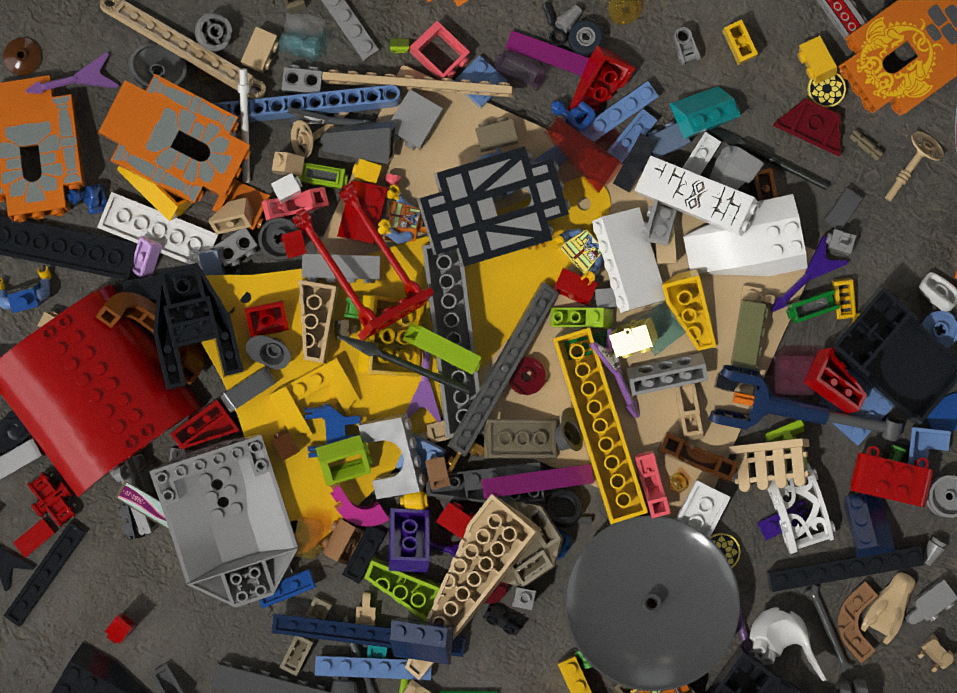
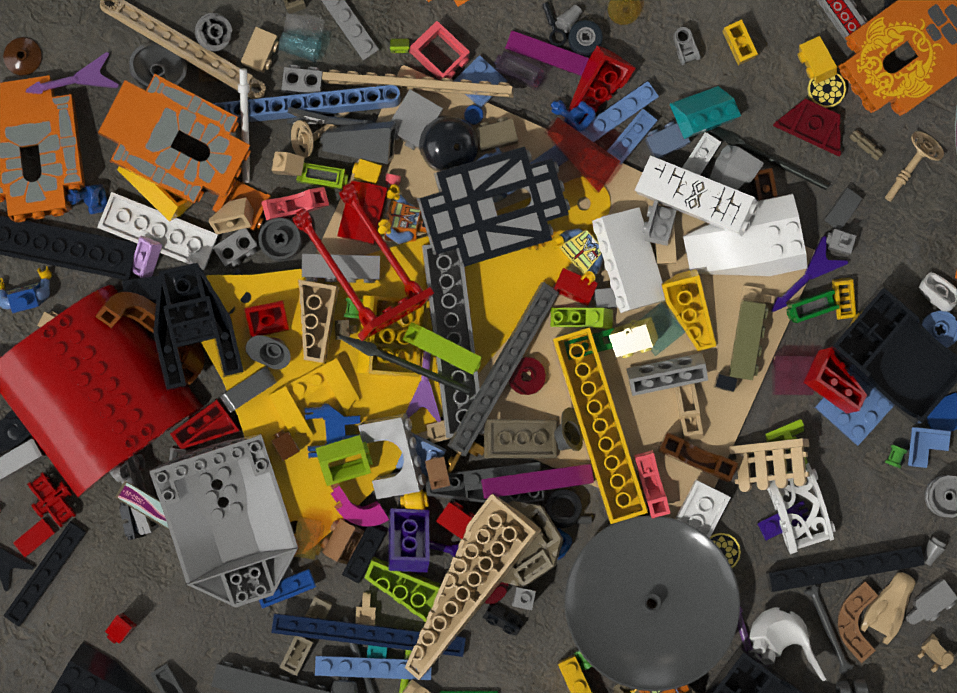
(211, 262): sand blue slope -> none
(287, 187): white brick -> none
(293, 244): red slope -> none
(422, 640): dark blue slope -> none
(438, 143): none -> black cylinder
(473, 114): none -> blue tile
(609, 358): medium lavender piece -> none
(635, 162): black tile -> none
(678, 482): clear yellow tile -> none
(764, 402): dark blue piece -> none
(868, 525): dark blue slope -> none
(891, 478): red container -> none

